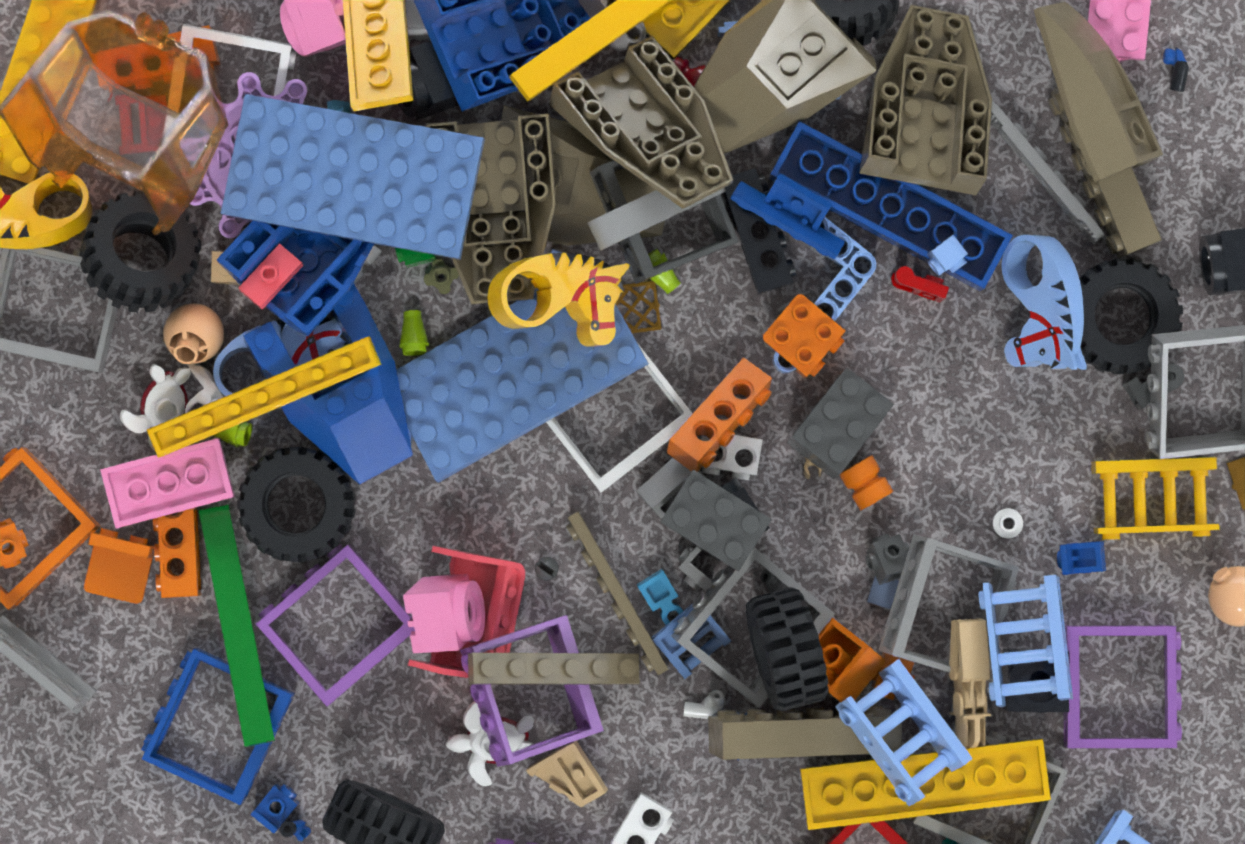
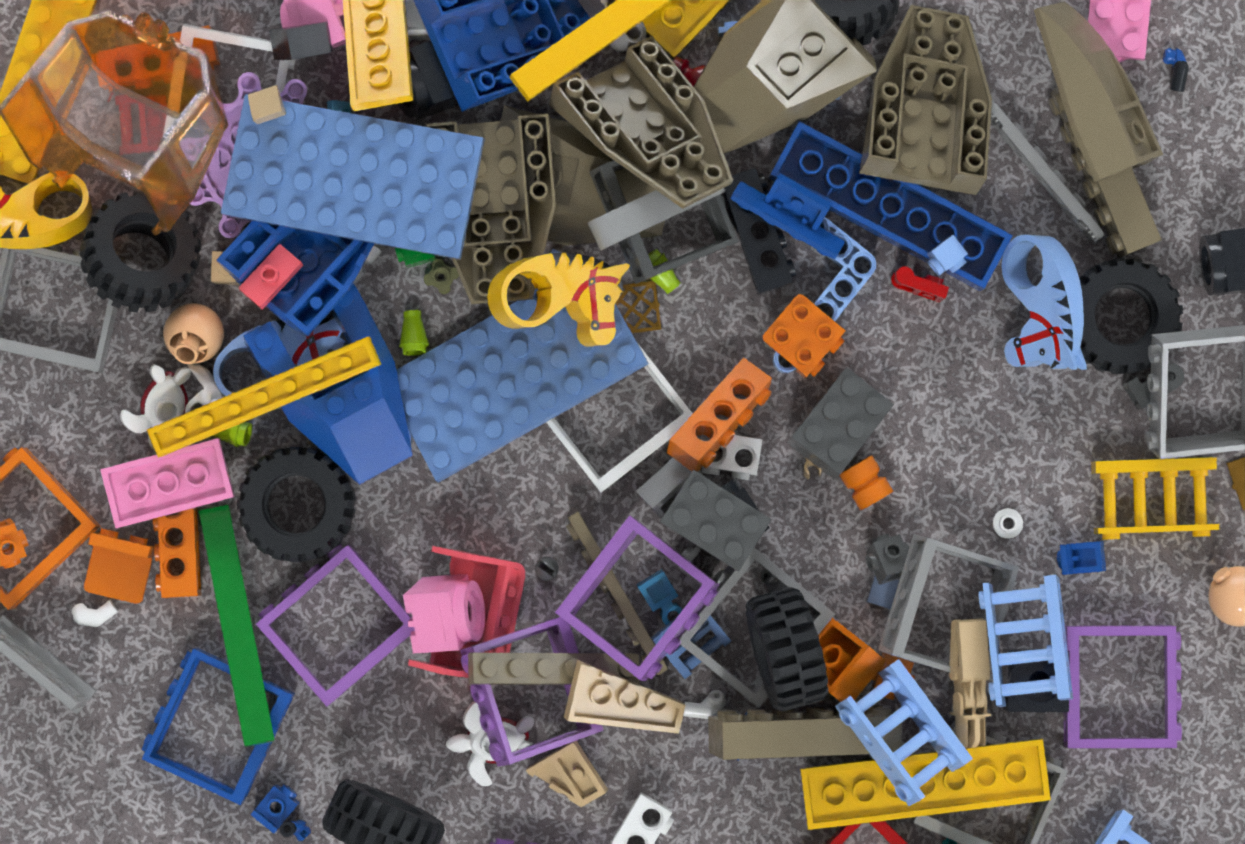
(92, 617): none -> white arm
(266, 104): none -> tan slope
(300, 41): none -> black slope
(598, 570): none -> medium lavender window
(618, 702): none -> tan wing

